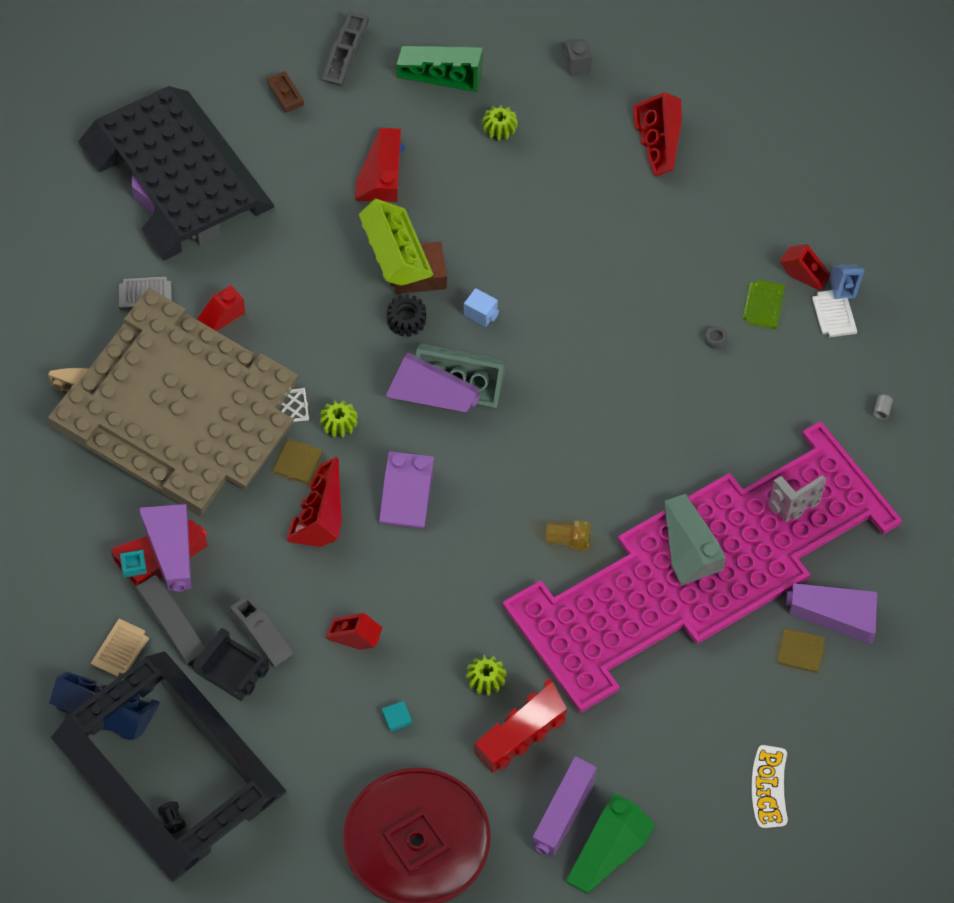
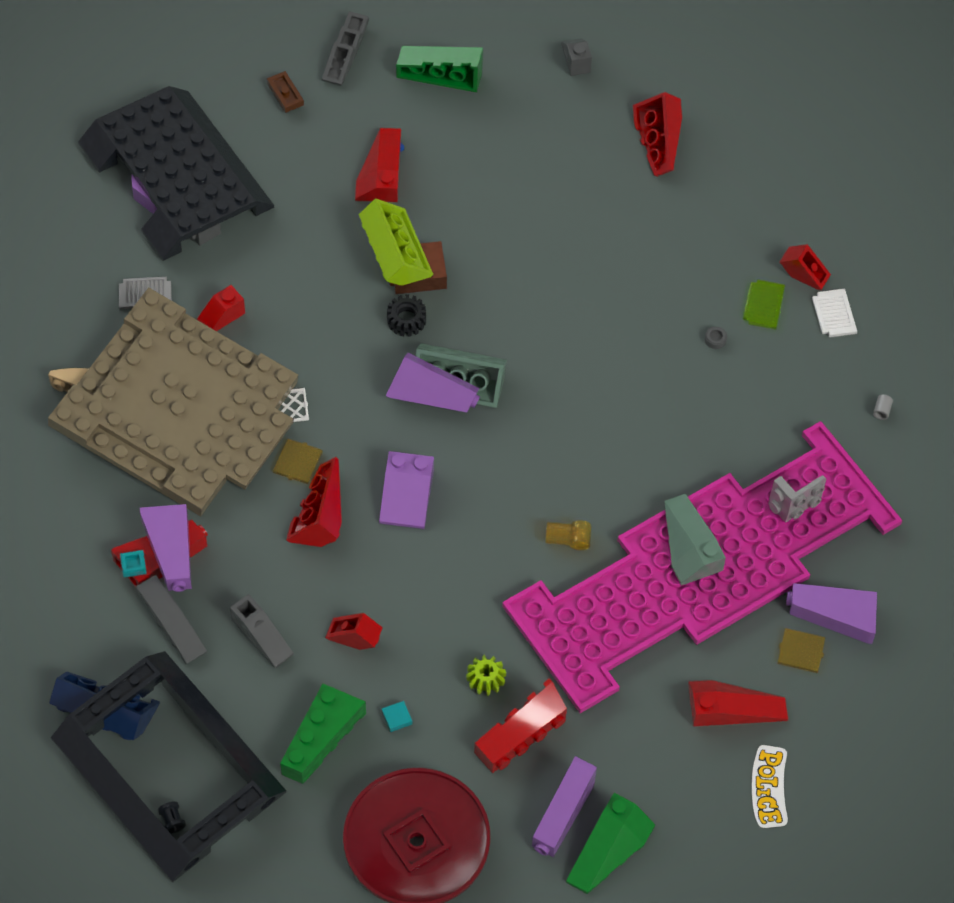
(120, 649): tan window -> none
(231, 665): black panel -> none
(324, 725): none -> green wedge
(338, 418): lime gear -> none
(481, 307): light blue brick -> none
(499, 122): lime gear -> none
(729, 704): none -> red wedge
(845, 280): medium blue slope -> none

